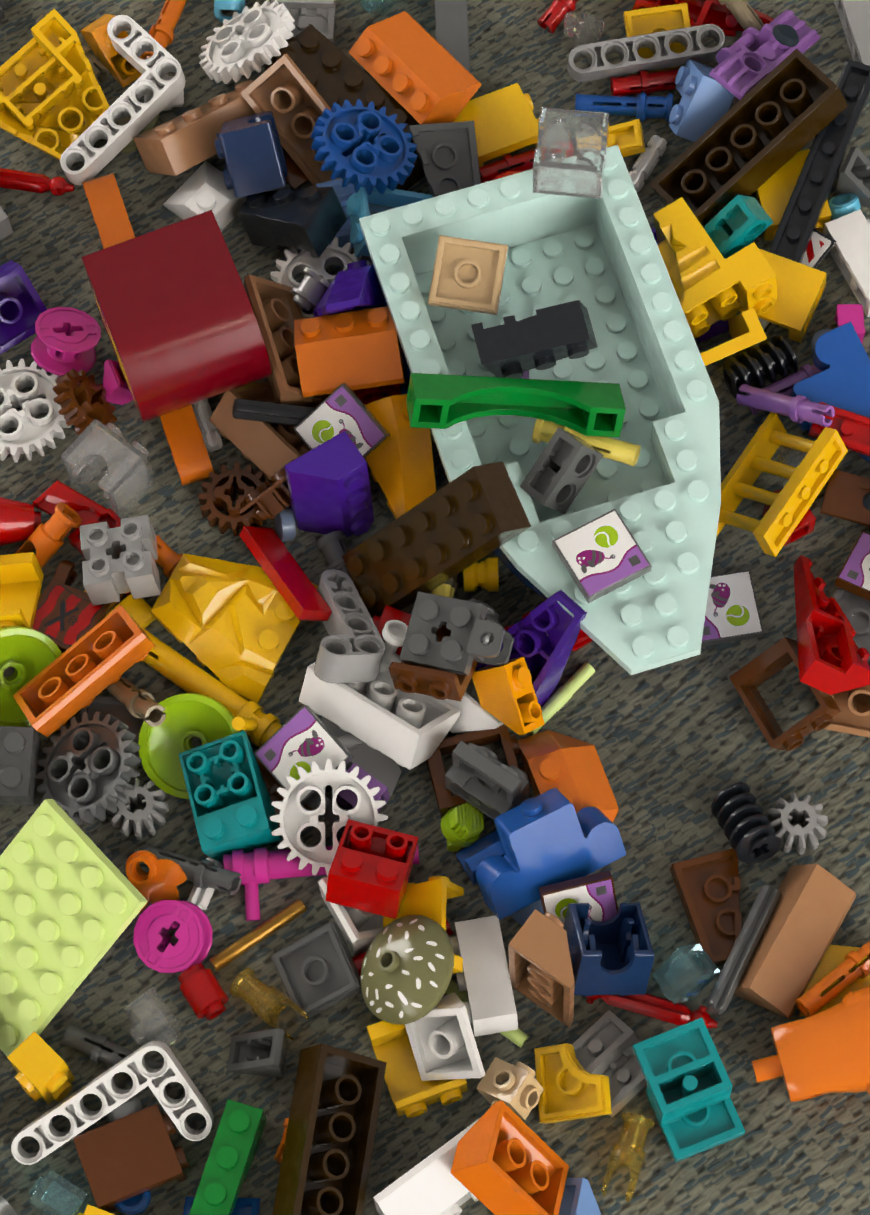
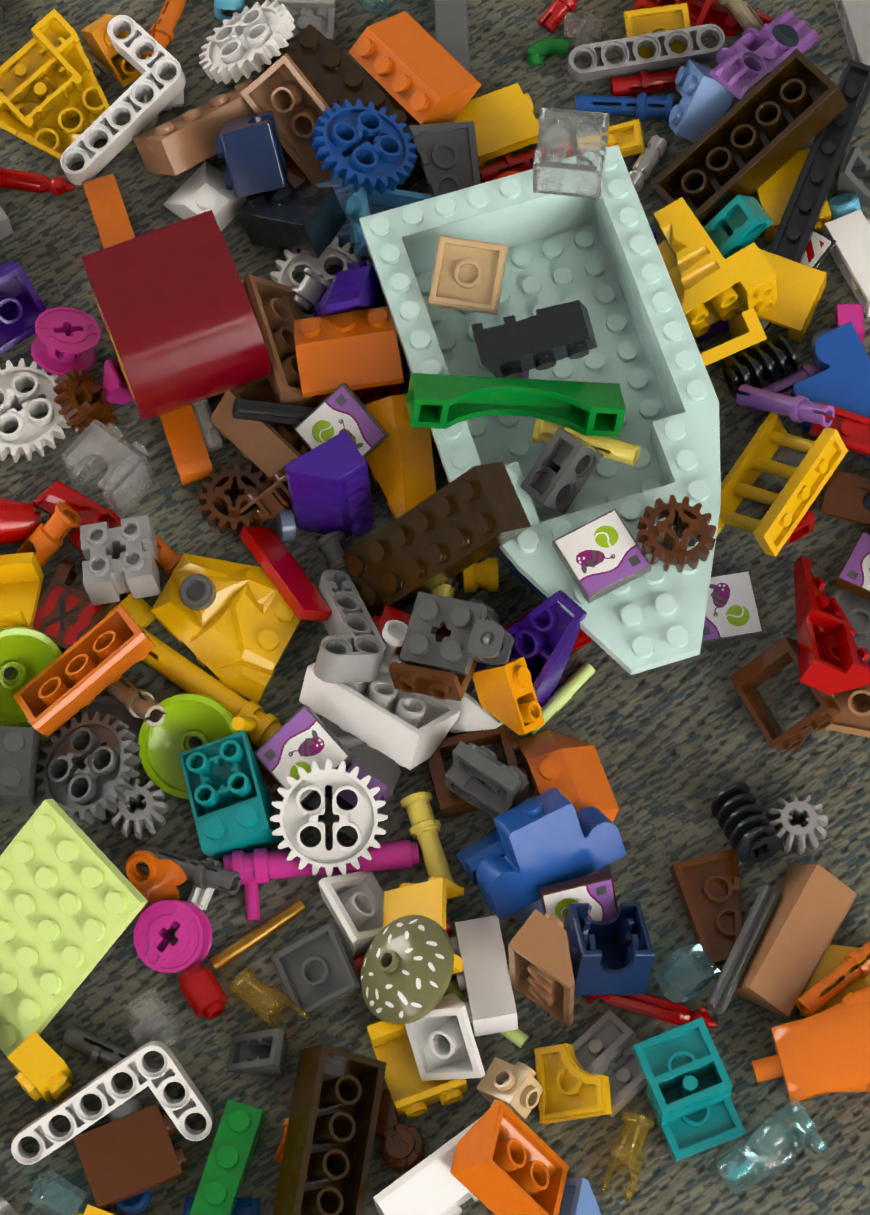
(197, 592): none -> dark grey tile
(371, 869): red slope -> none
(400, 1143): none -> reddish brown piece
(426, 830): none -> light yellow pin
(461, 826): lime piece -> none
(546, 46): none -> green arm
(687, 525): none -> reddish brown gear
(770, 1148): none -> clear light blue piece

